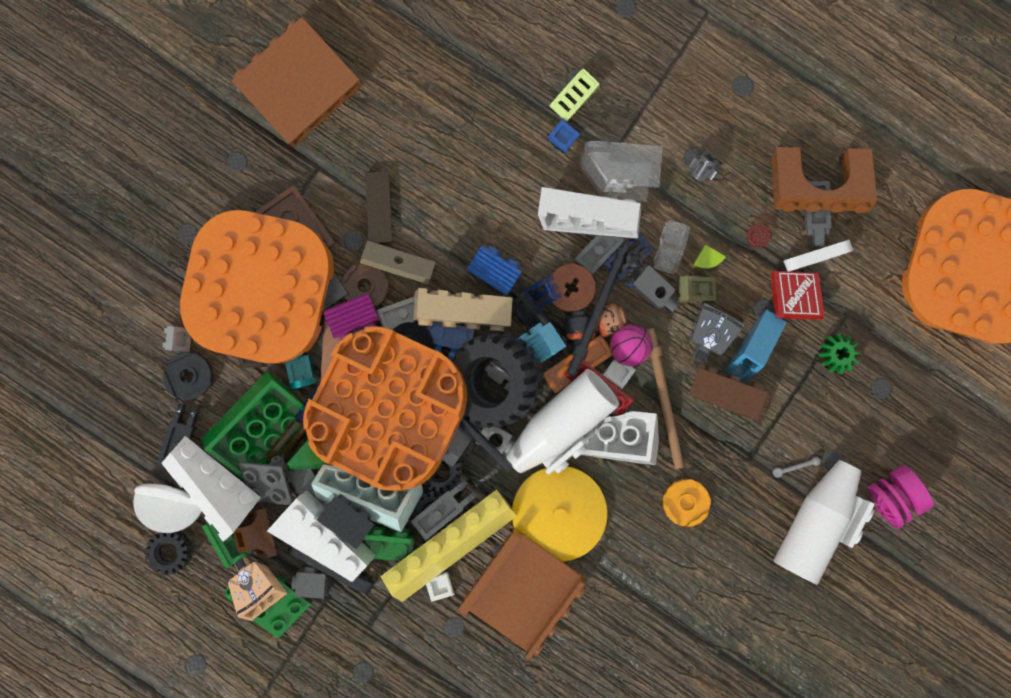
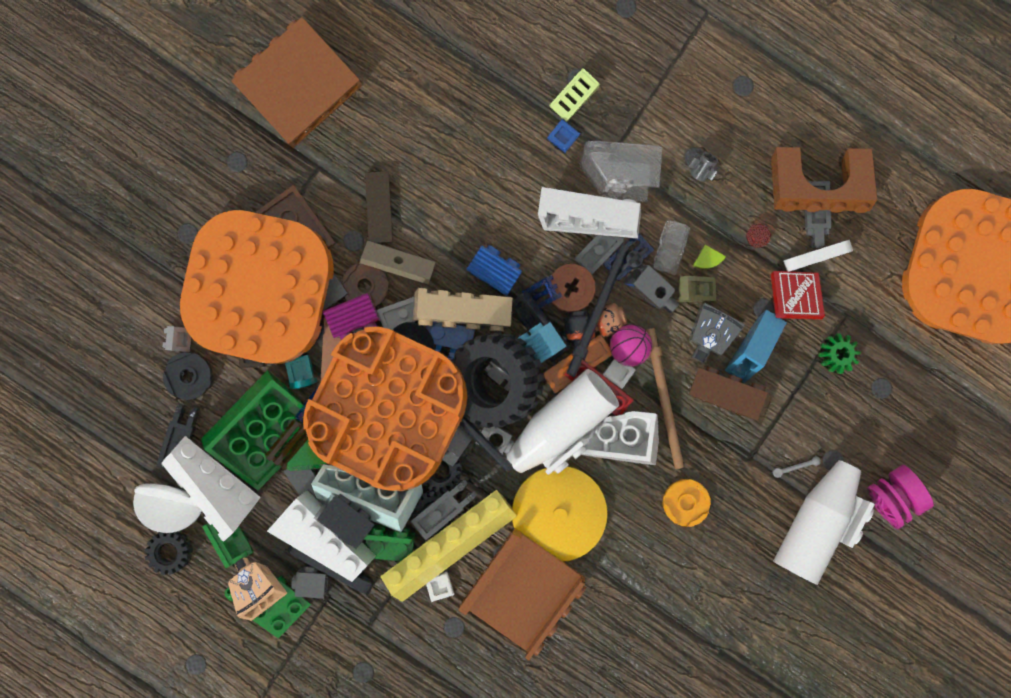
(254, 535): reddish brown brick -> none
(268, 481): dark grey hinge -> none

